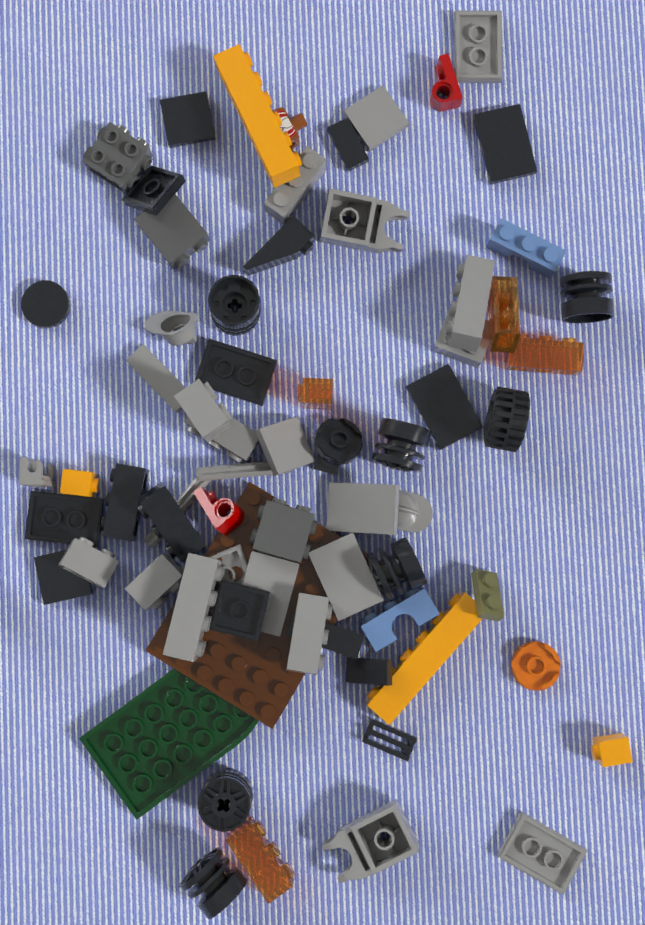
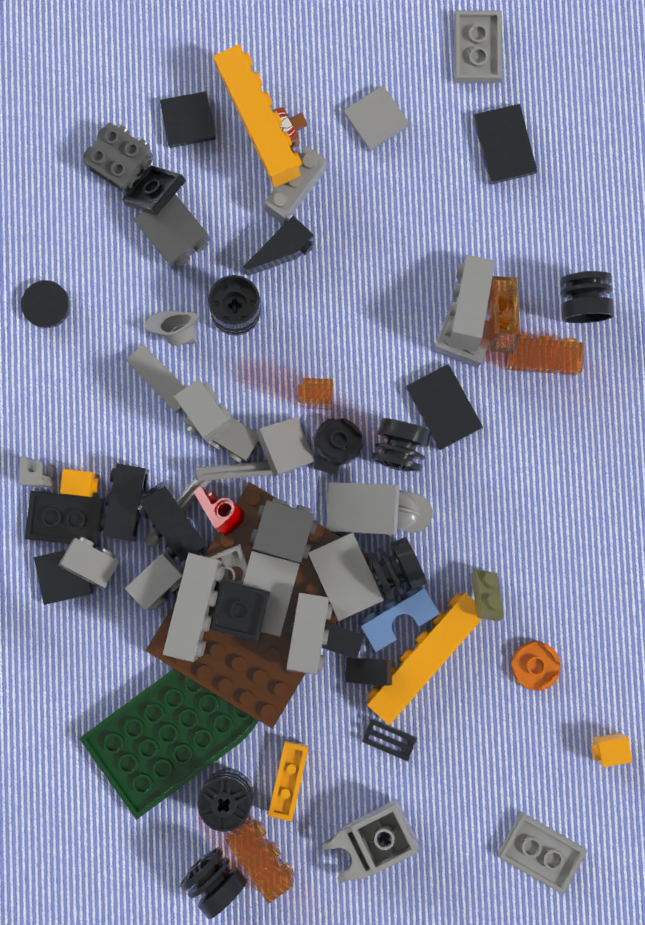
(236, 372): black tile -> none
(288, 780): none -> light orange plate
(347, 144): black tile -> none
(369, 219): light grey brick -> none
(447, 85): red plate -> none
(506, 419): black tyre -> none
(515, 241): medium blue arch -> none

